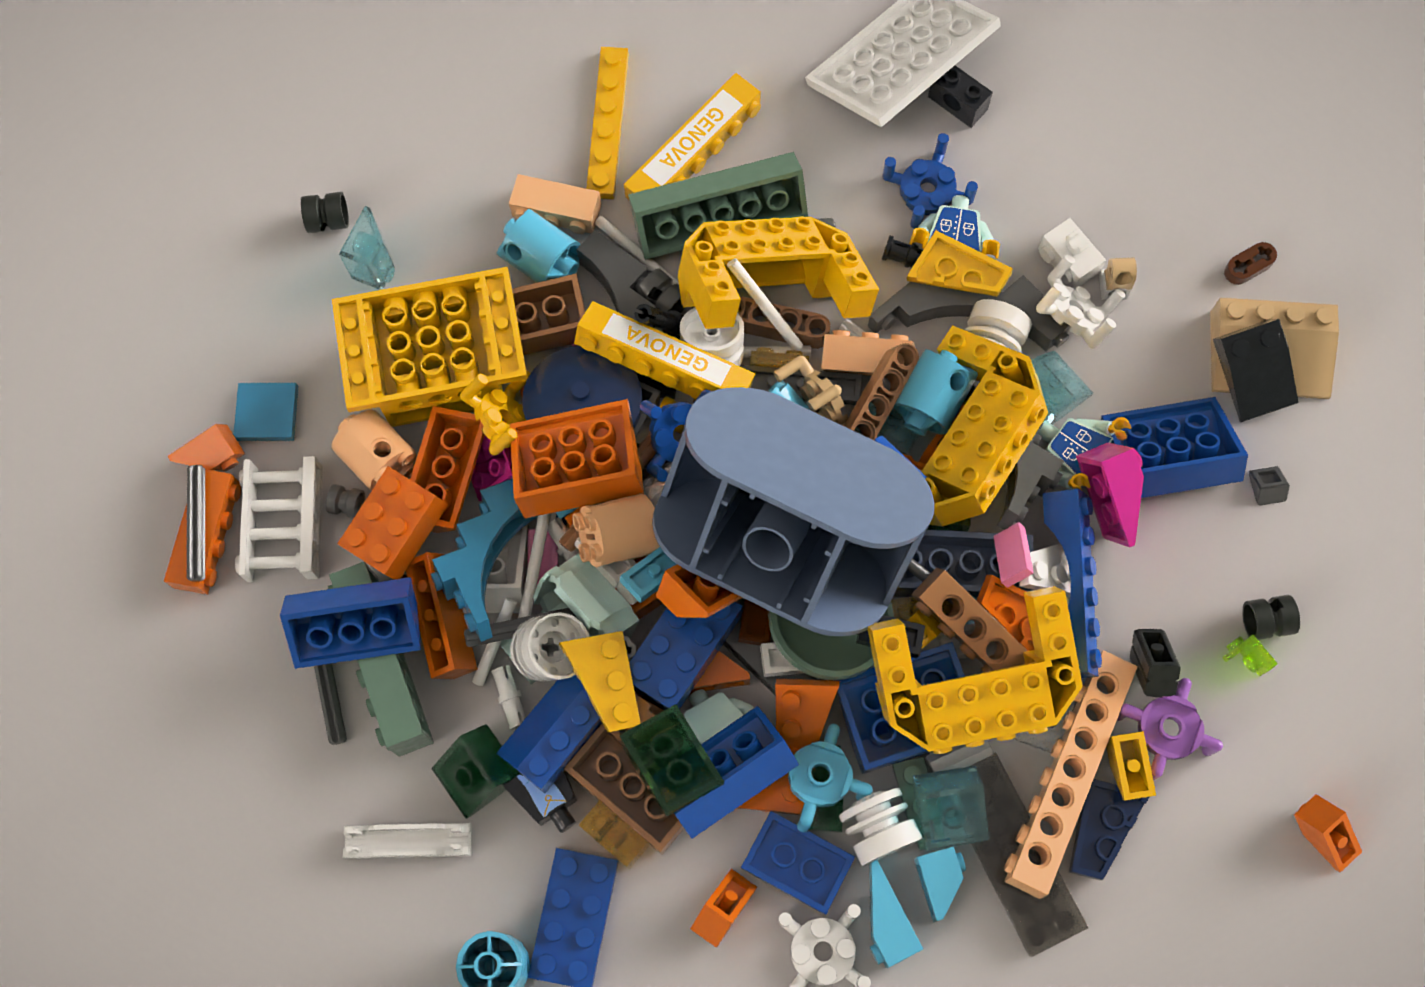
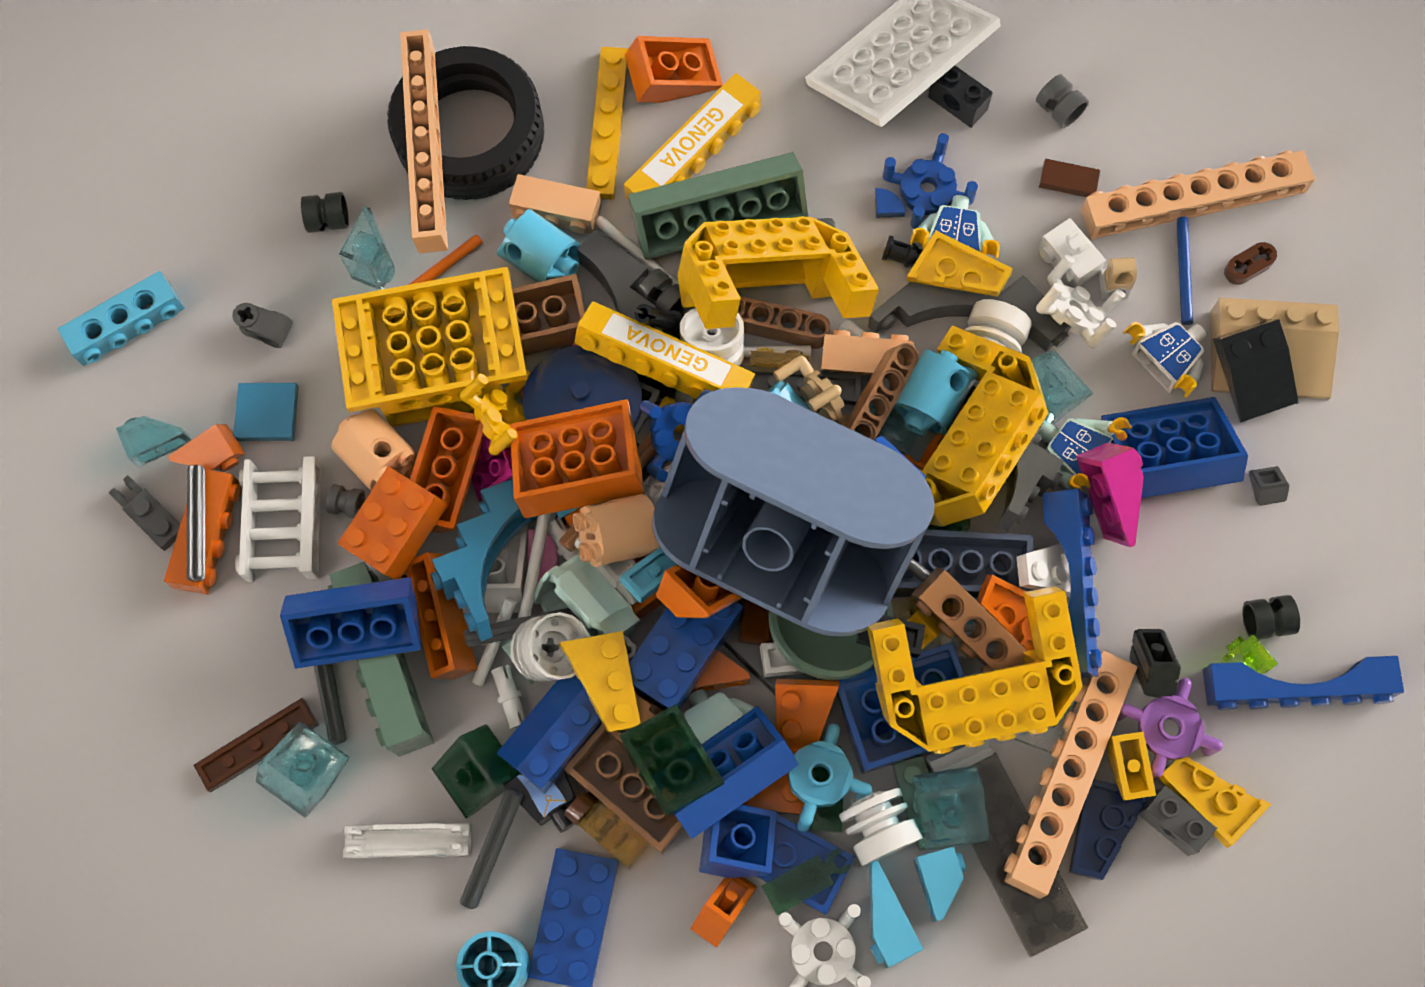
(105, 318): none -> medium azure brick
(148, 514): none -> dark grey hinge
(150, 439): none -> clear light blue slope
(252, 746): none -> reddish brown tile
(262, 324): none -> dark grey piece
(301, 769): none -> clear light blue slope
(423, 142): none -> light nougat brick
(449, 260): none -> orange bar
(491, 848): none -> dark grey axle
(497, 168): none -> black tyre
(580, 807): none -> reddish brown beam
(671, 68): none -> orange slope
(740, 844): none -> blue slope
(764, 304): white bar -> none
(802, 882): none -> clear green plate
(888, 204): none -> blue tile
(1013, 554): bright pink tile -> none
(1062, 101): none -> dark grey wheel
(1069, 178): none -> reddish brown tile
(1169, 353): none -> torso
(1177, 821): none -> dark grey brick
(1184, 271): none -> blue bar
(1218, 801): none -> yellow wing
(1239, 684): none -> blue arch
(1293, 180): none -> light nougat brick
(1328, 831): orange slope -> none

